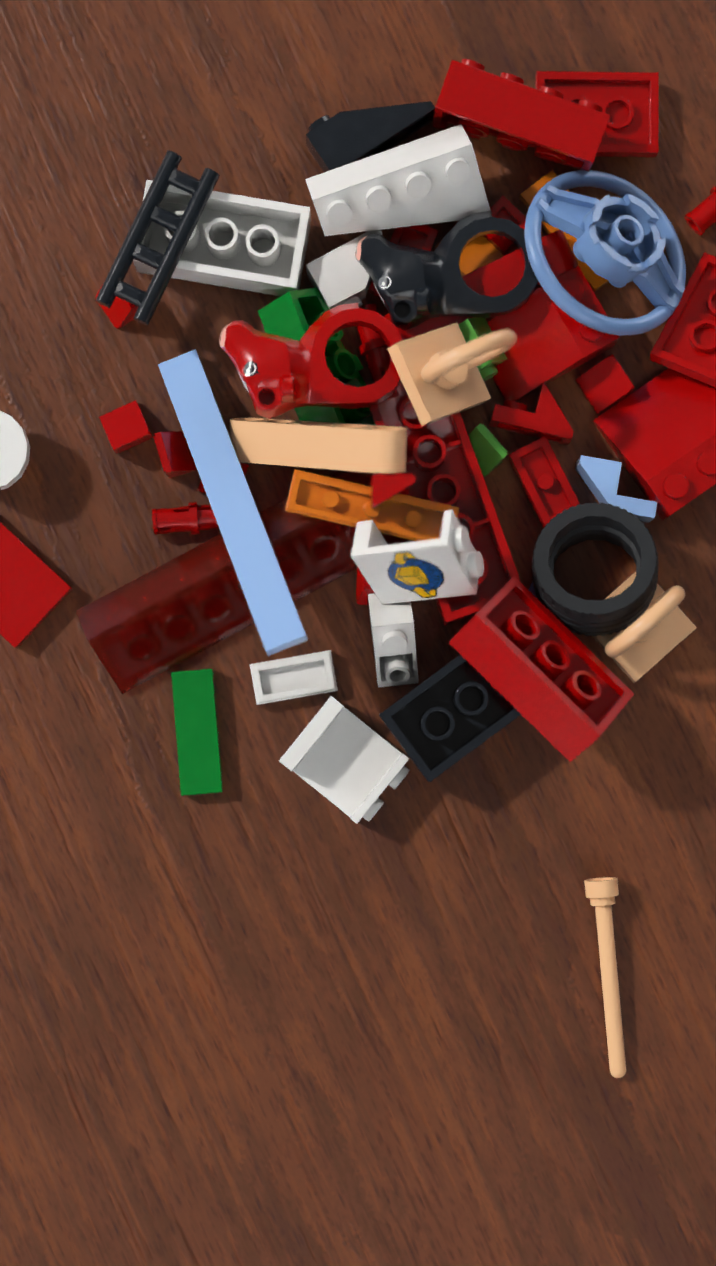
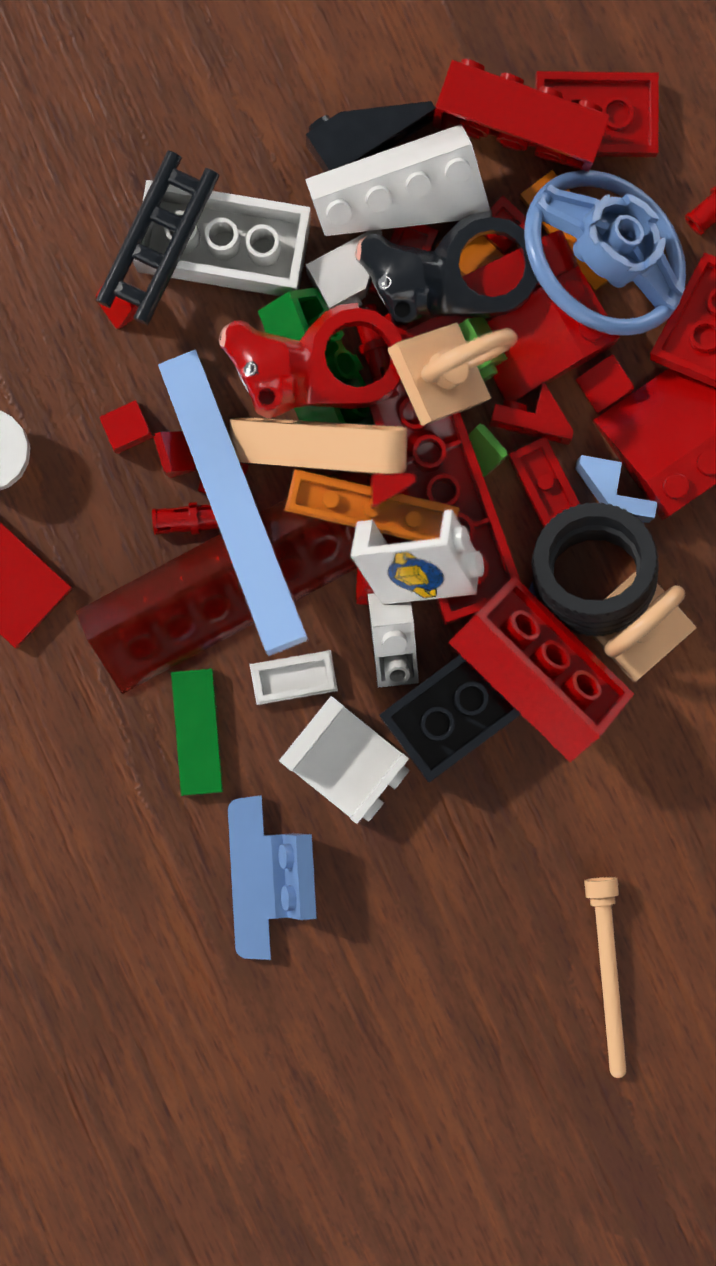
(268, 876): none -> medium blue plate

